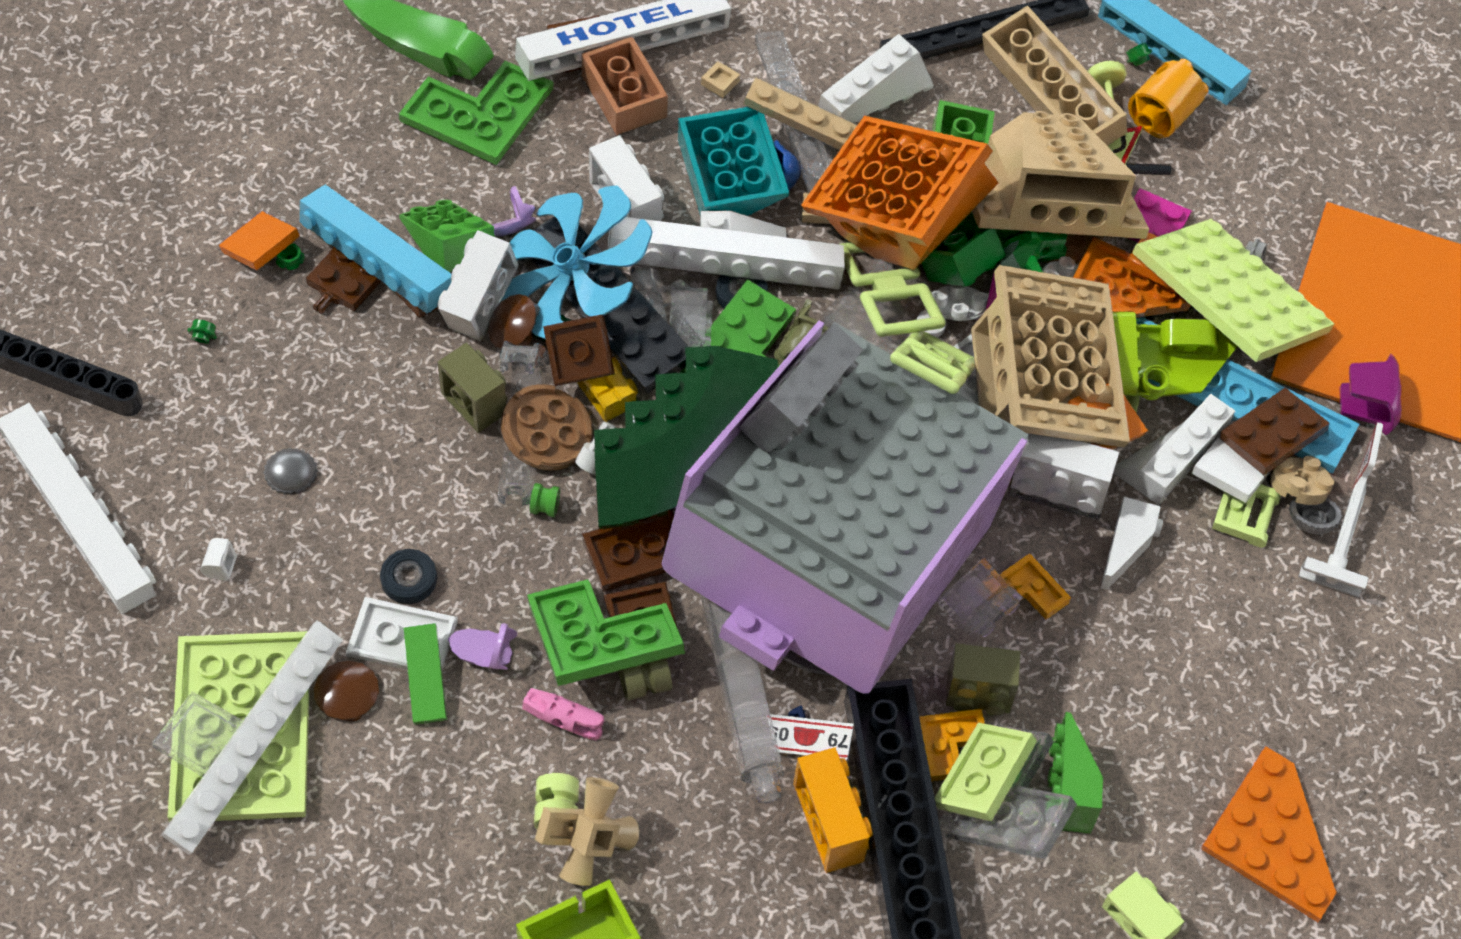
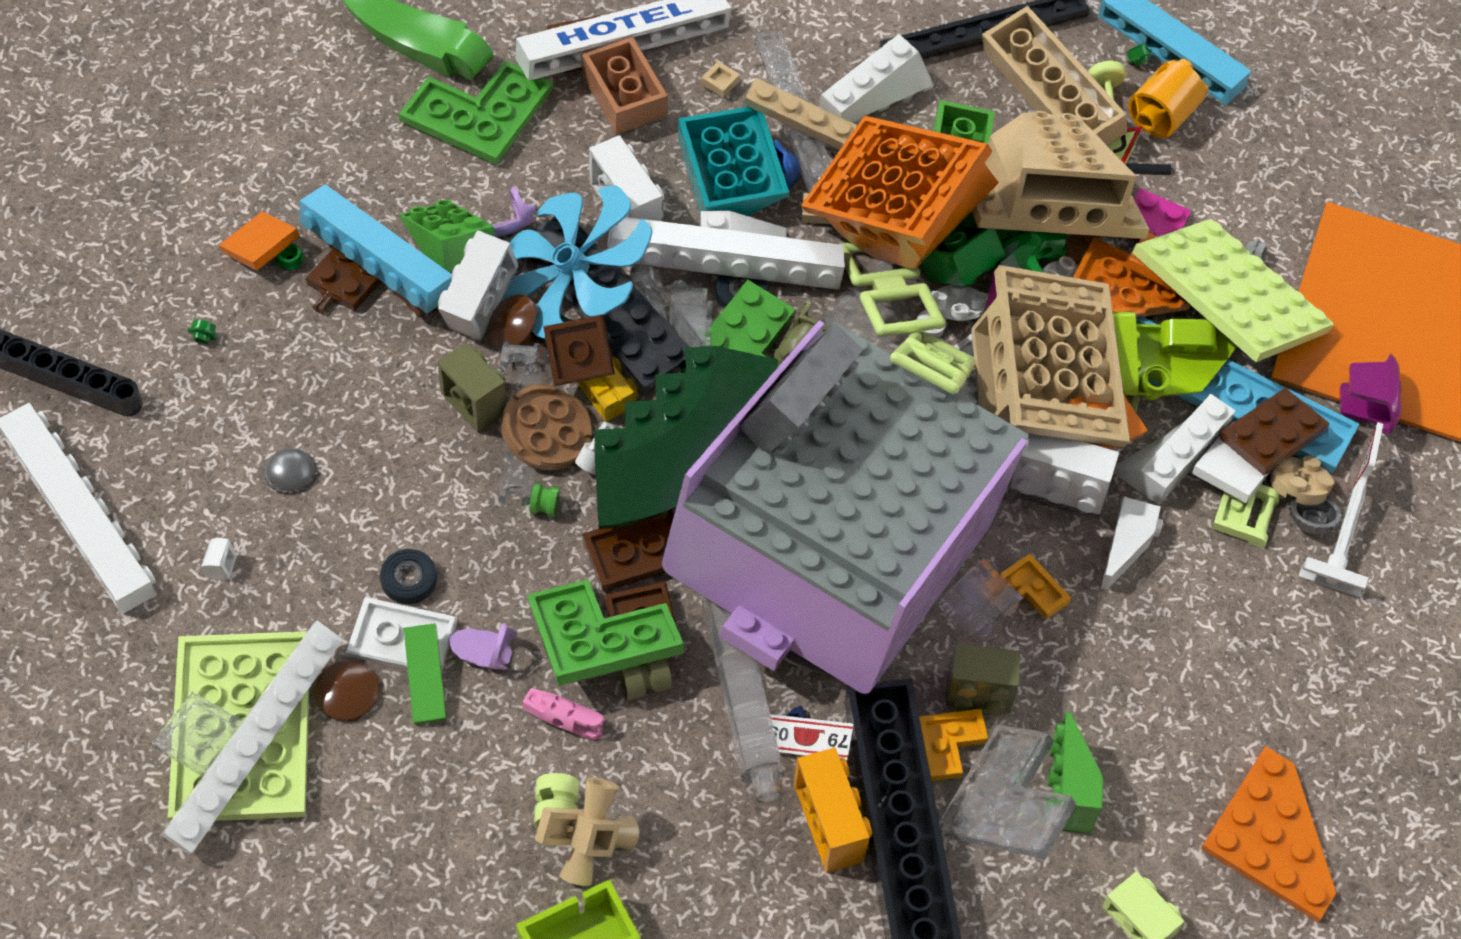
(984, 771): yellowish green plate -> none

